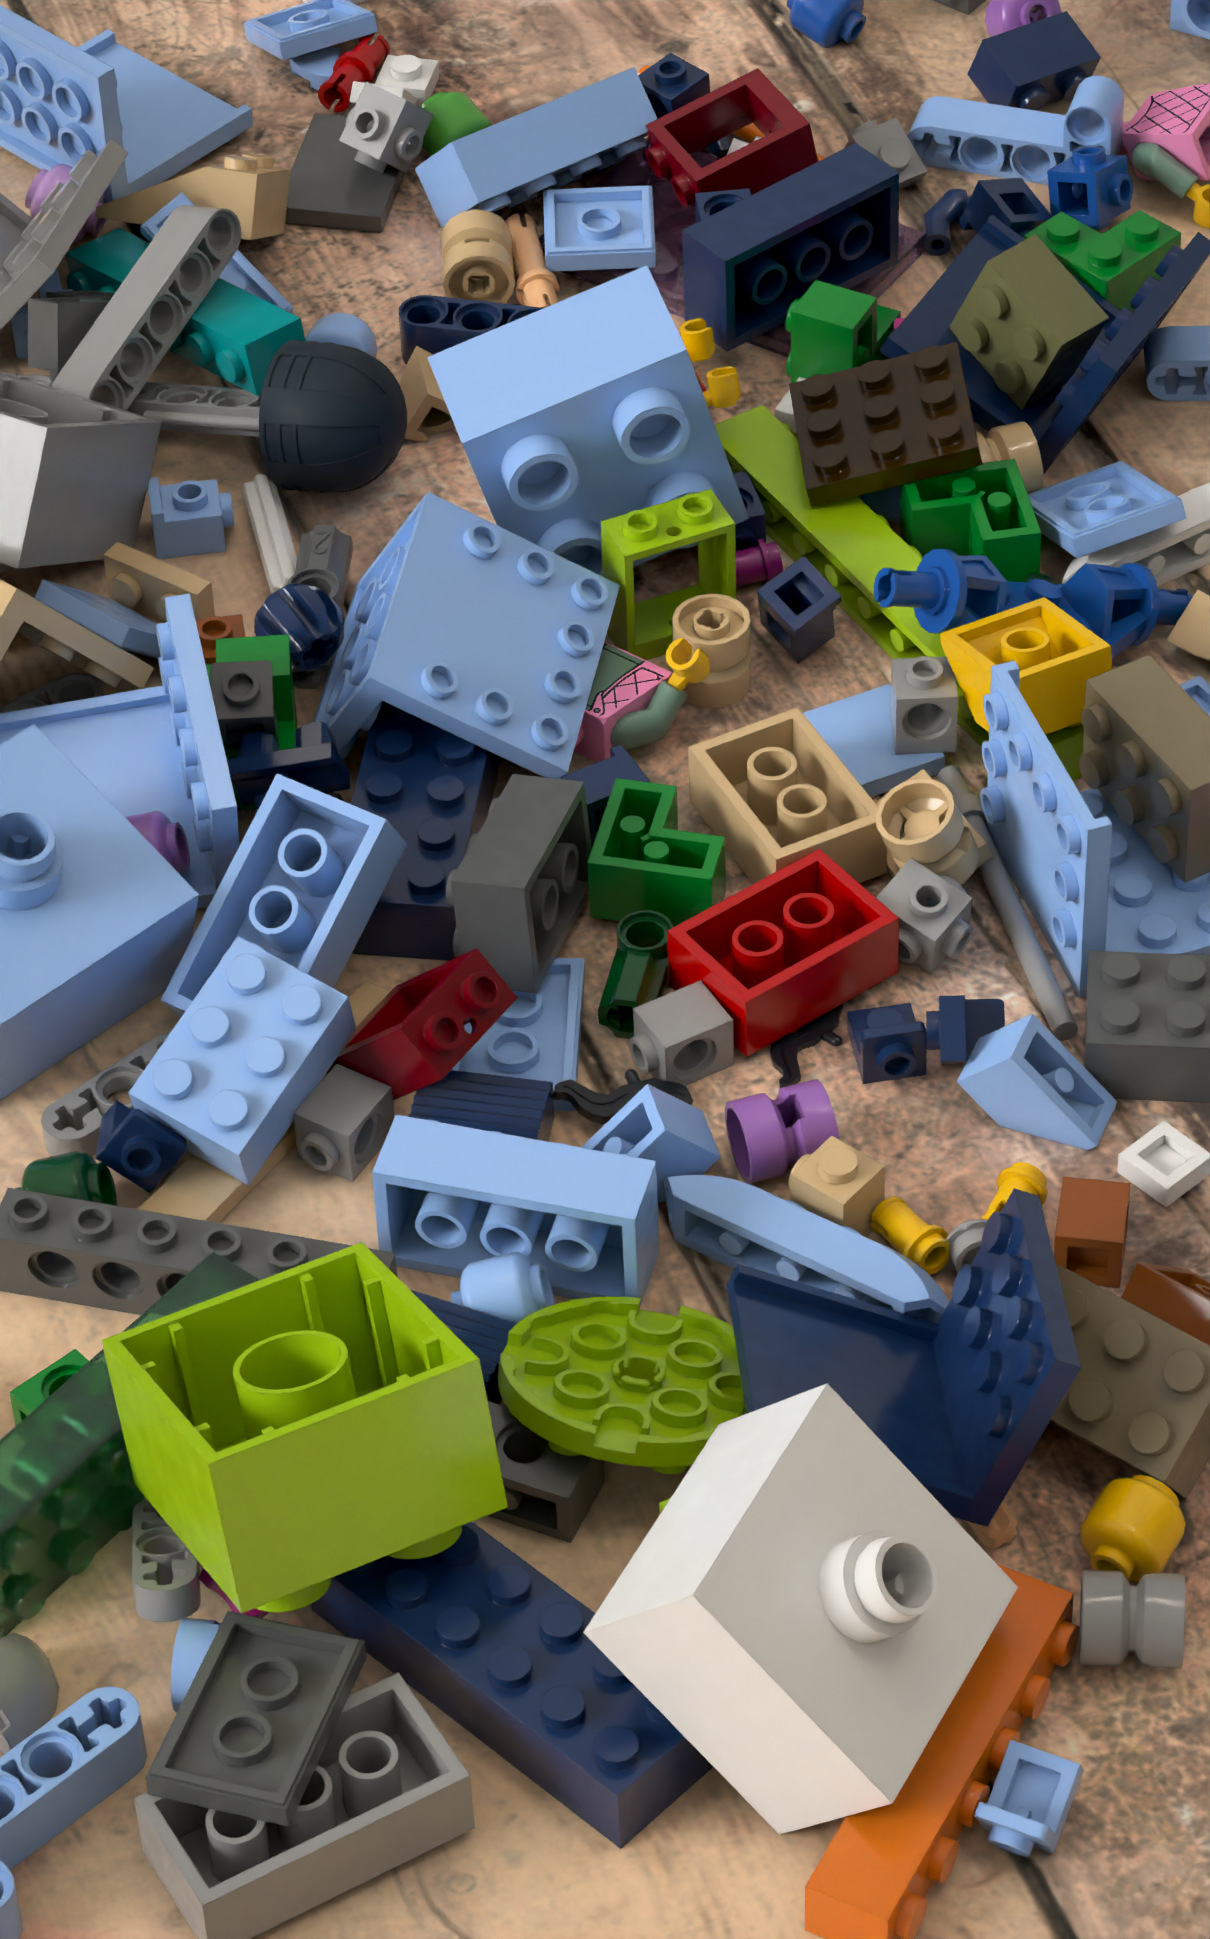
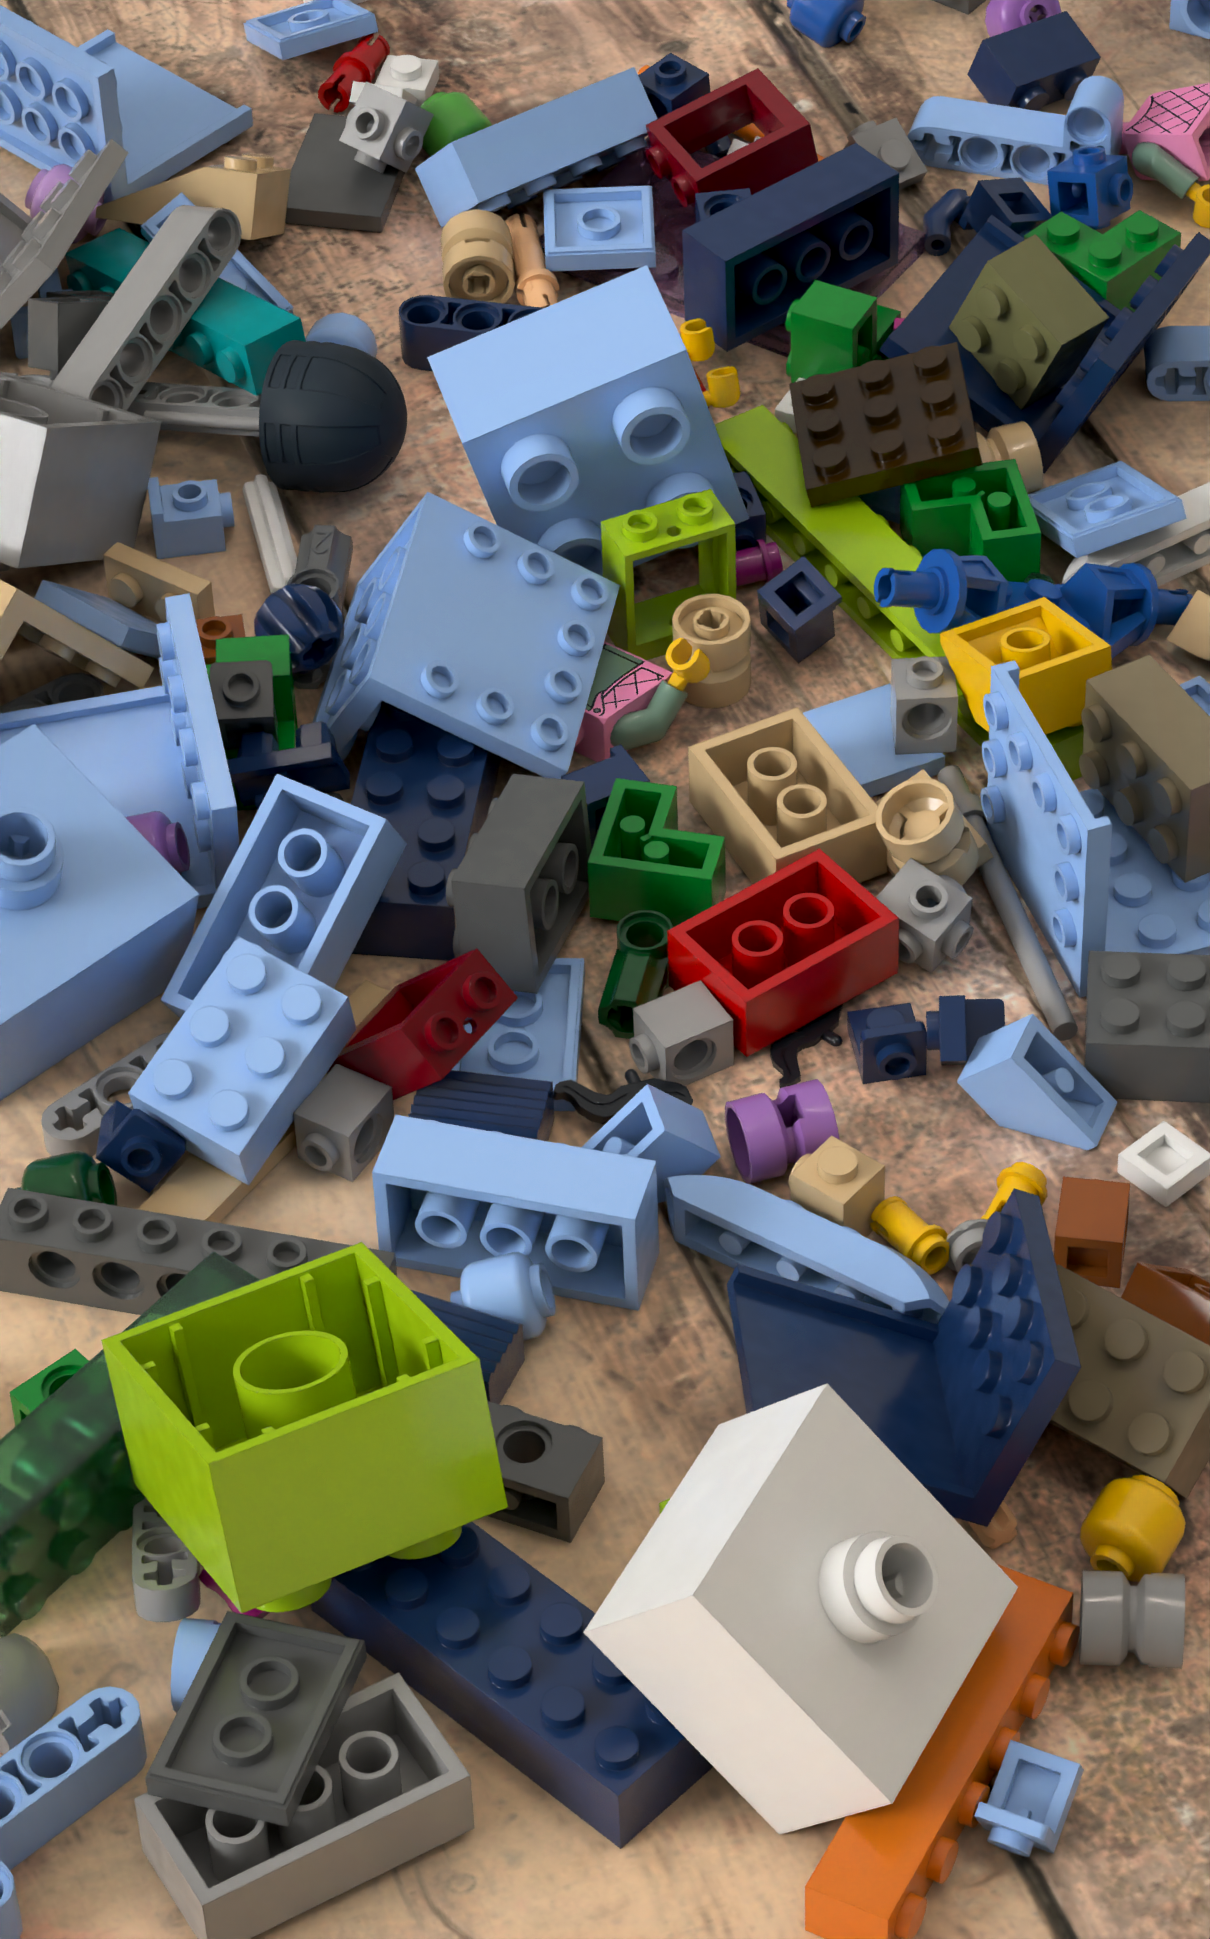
(315, 65): light blue tile -> none
(423, 399): tan brick -> none
(622, 1380): lime plate -> none

